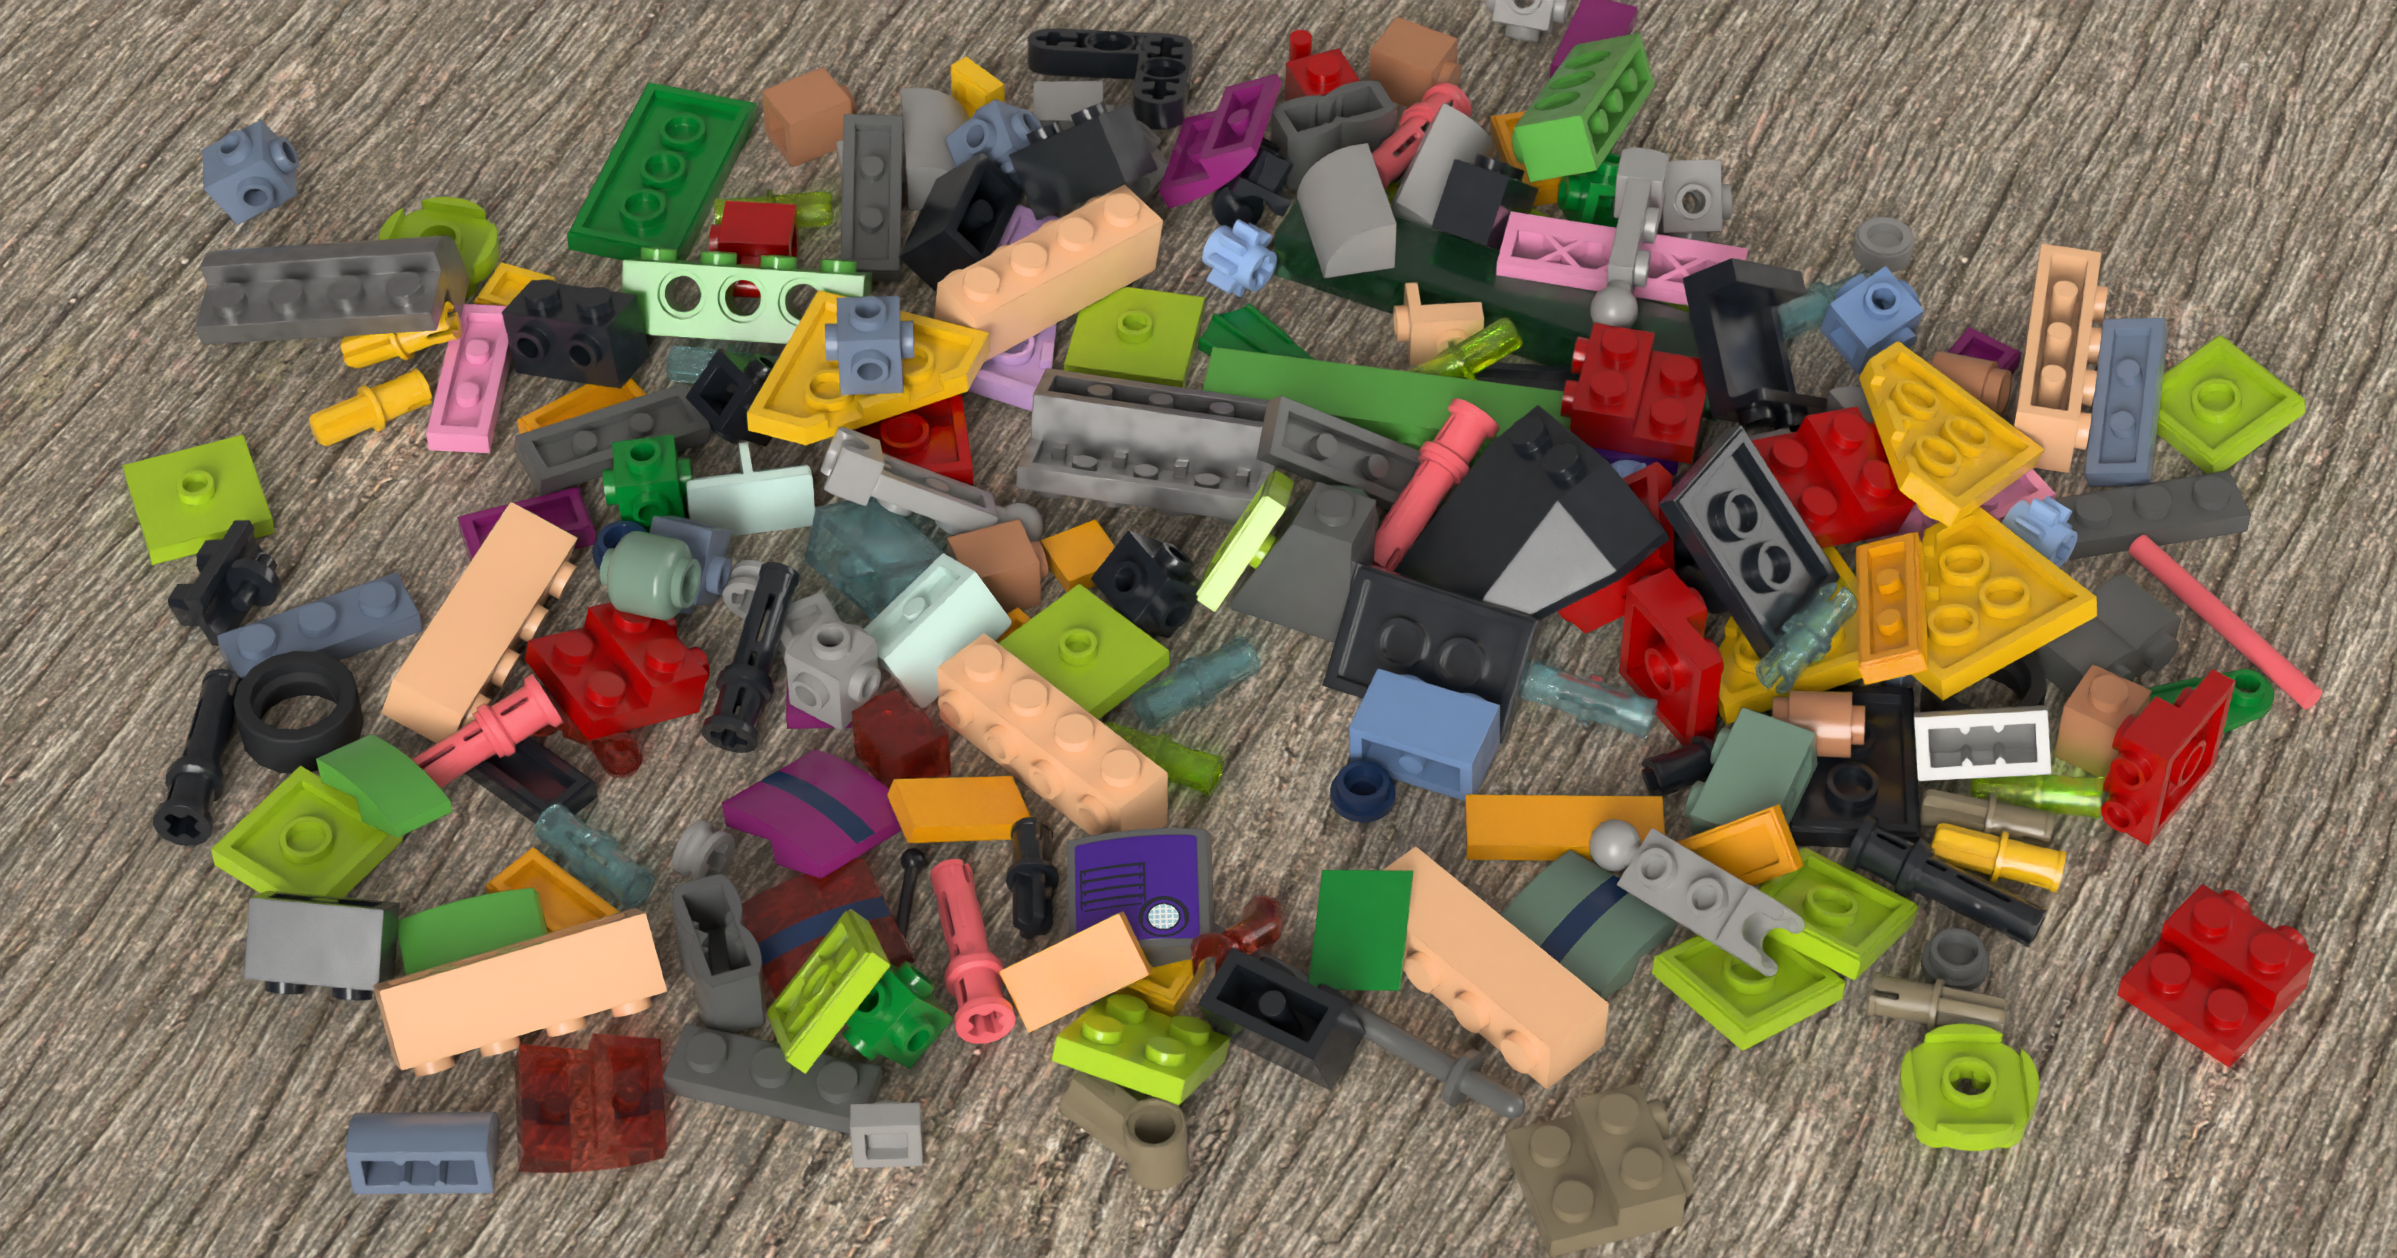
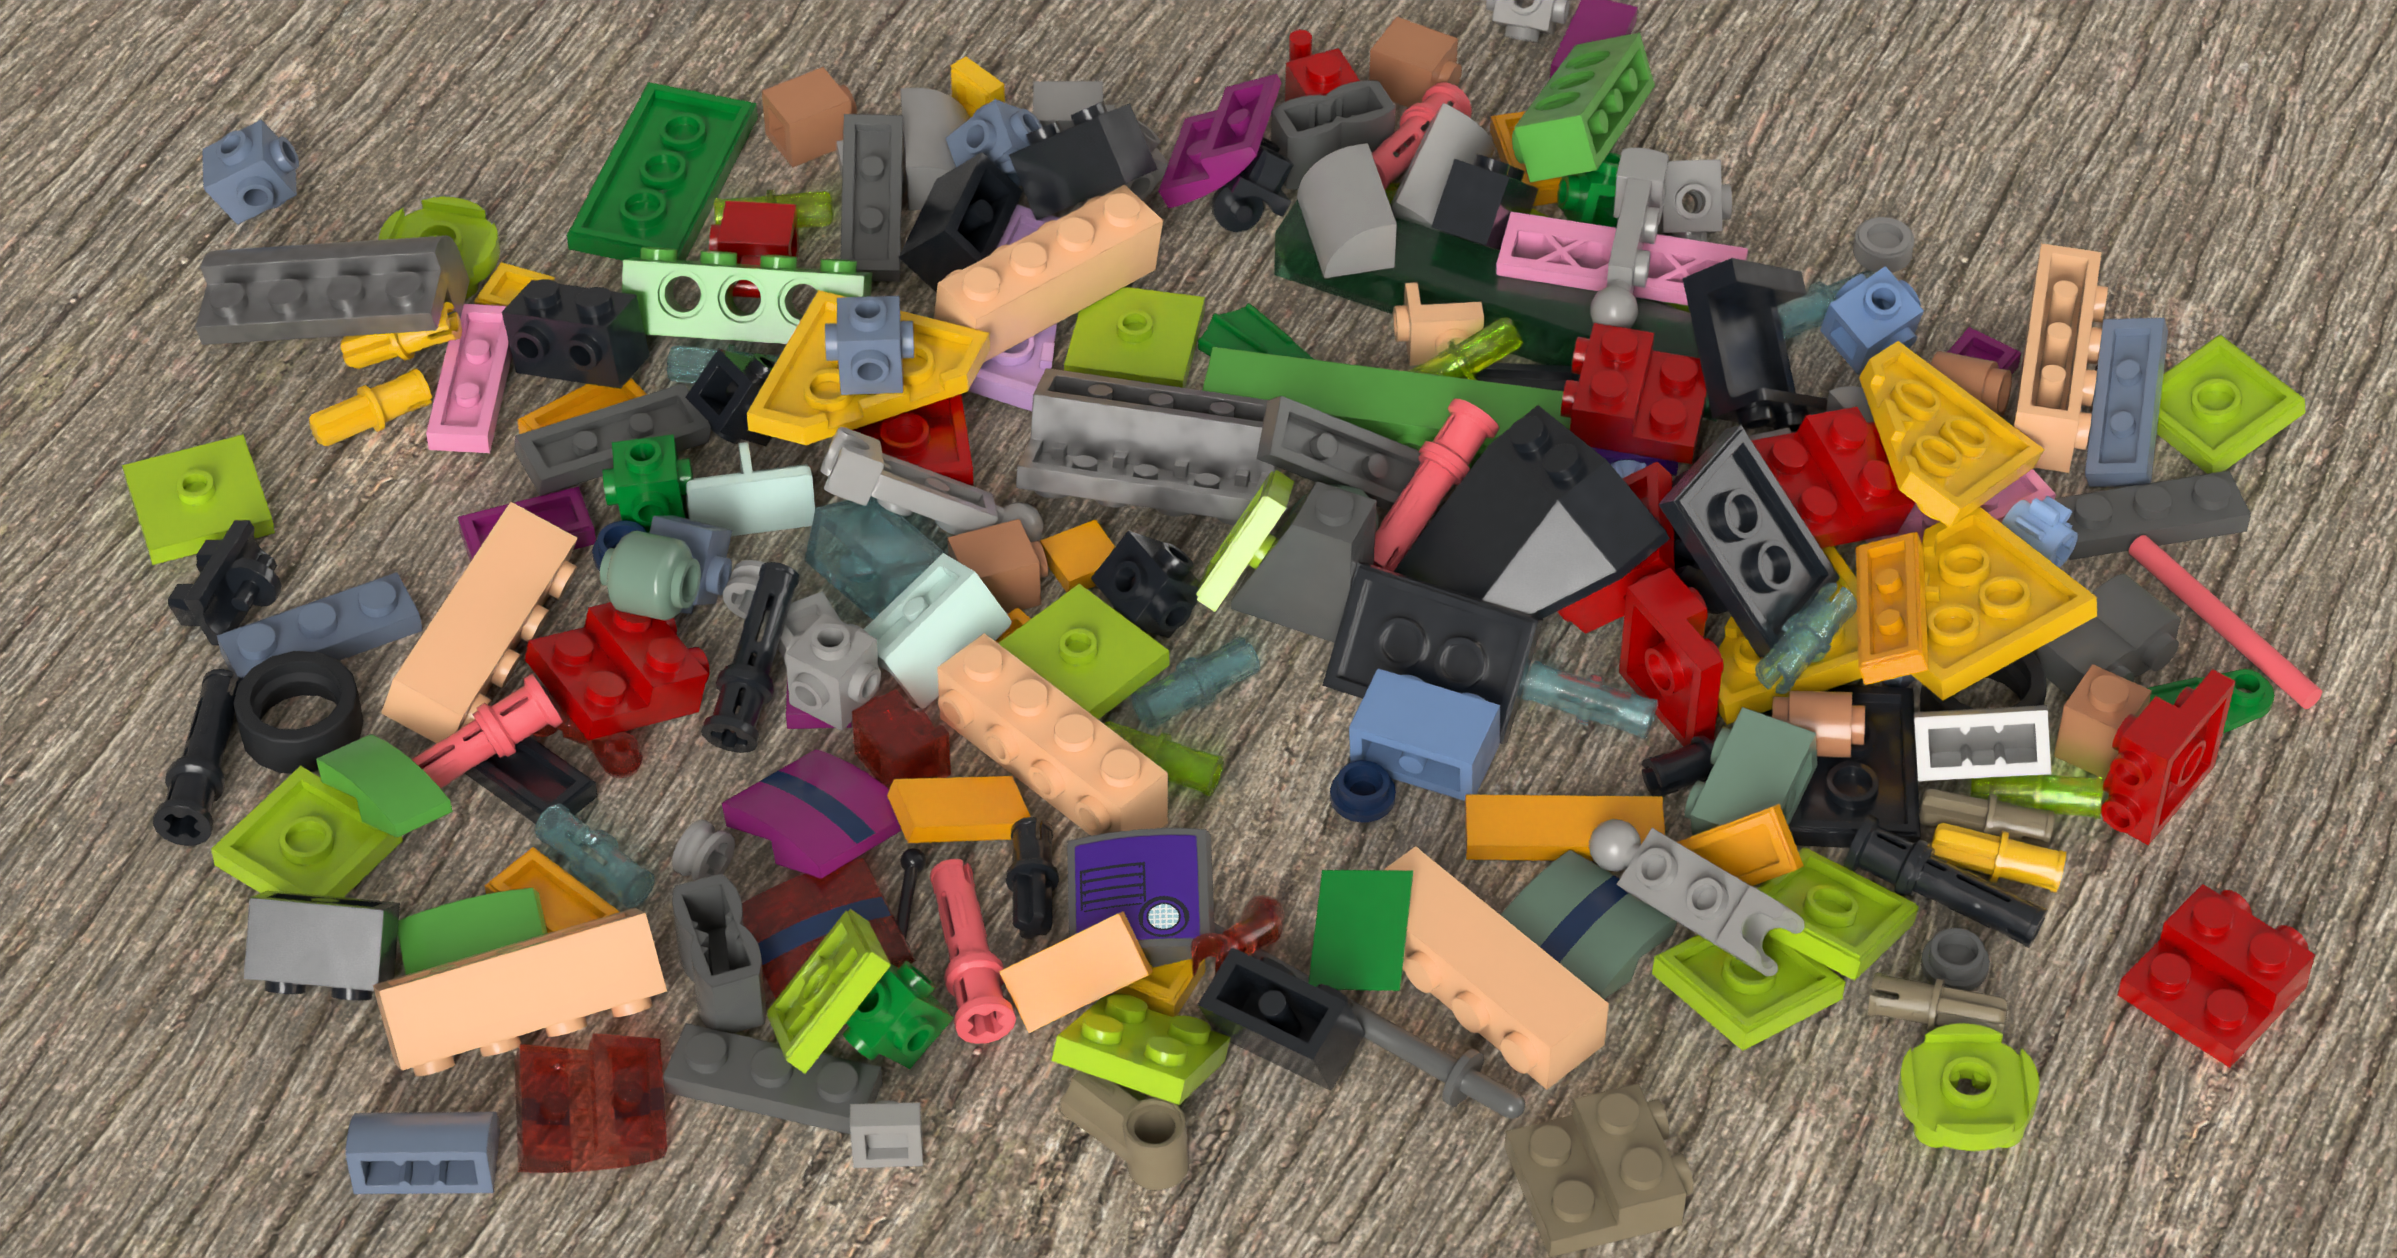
(1154, 60): black beam -> none
(1239, 258): light blue gear -> none

